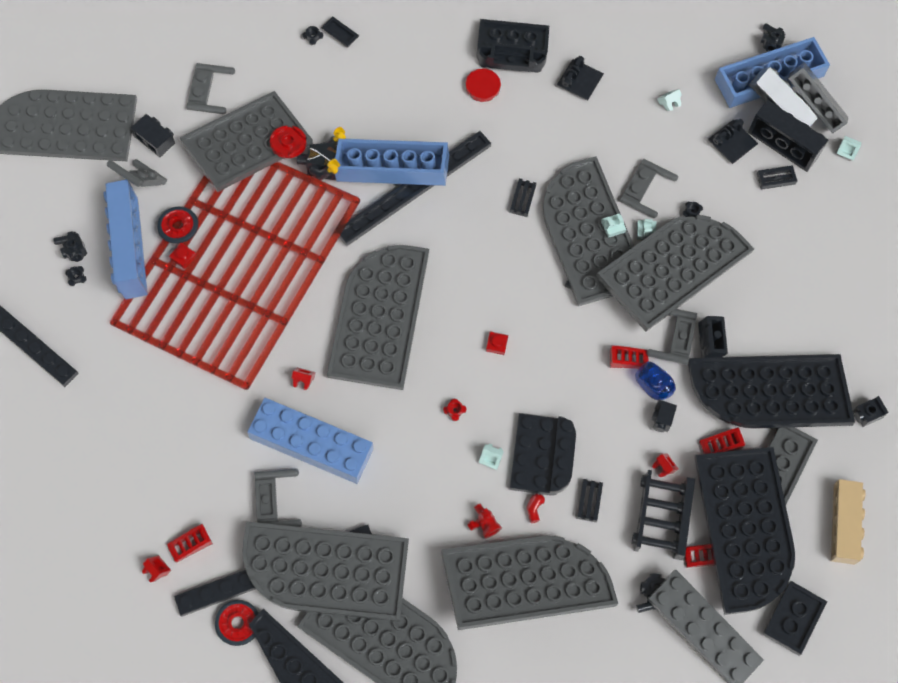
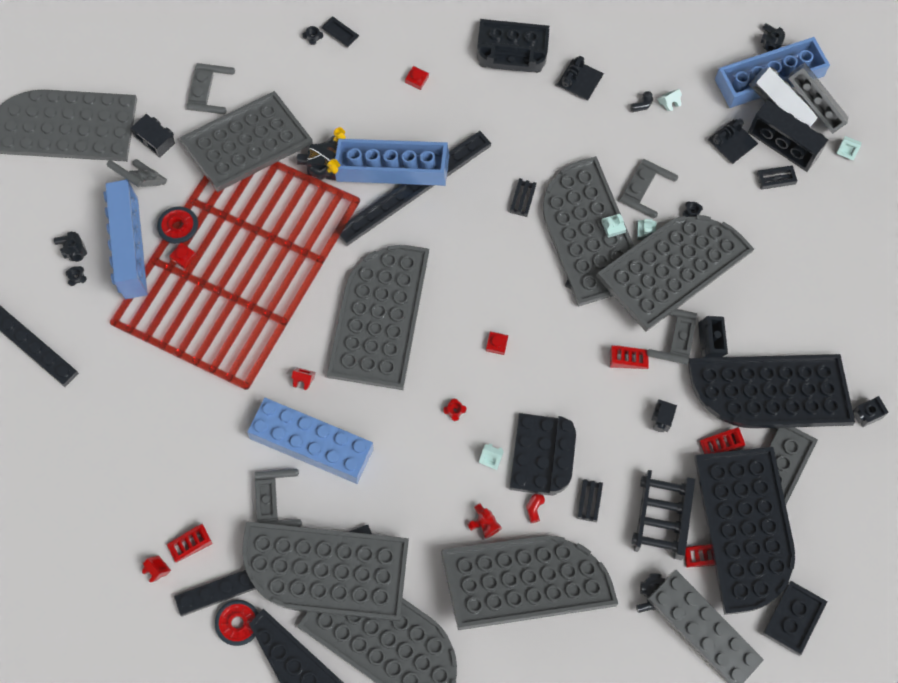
(288, 141): red tile -> none
(416, 77): none -> red plate
(483, 85): red tile -> none
(644, 104): none -> black arm
(655, 381): clear blue piece -> none
(666, 463): red tile -> none
(847, 522): tan brick -> none

